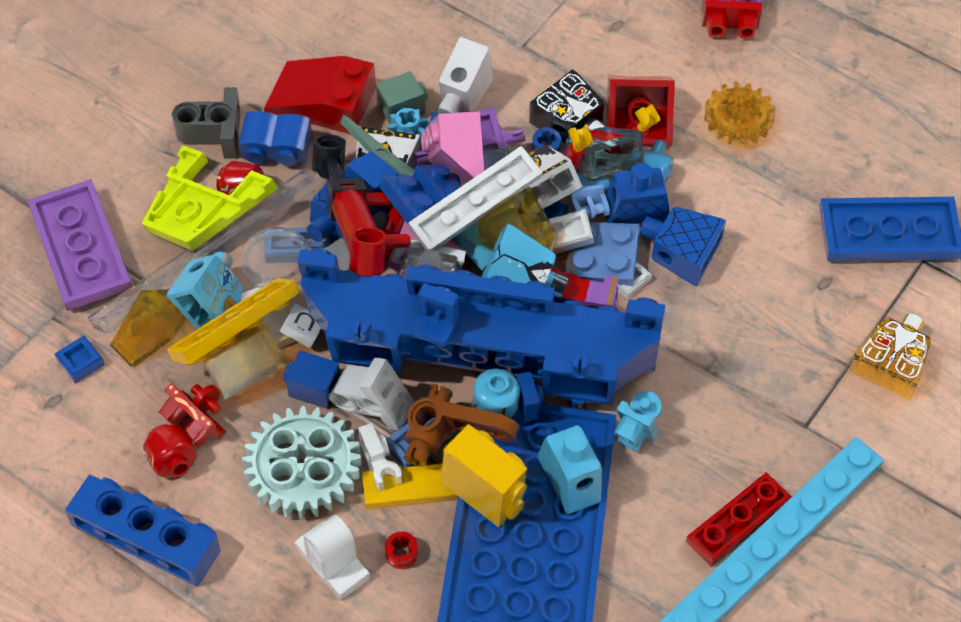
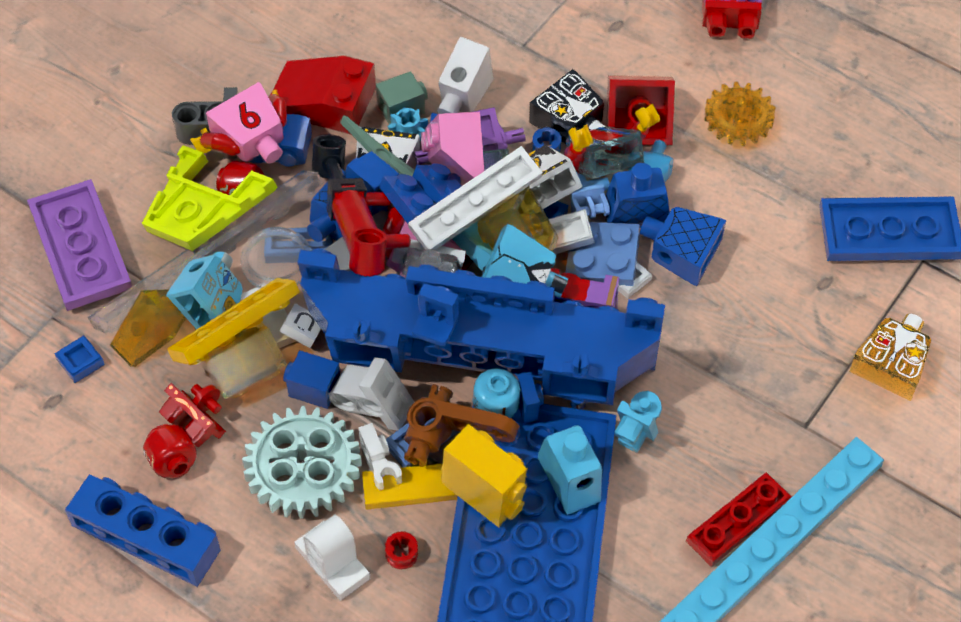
(246, 126): none -> bright pink torso

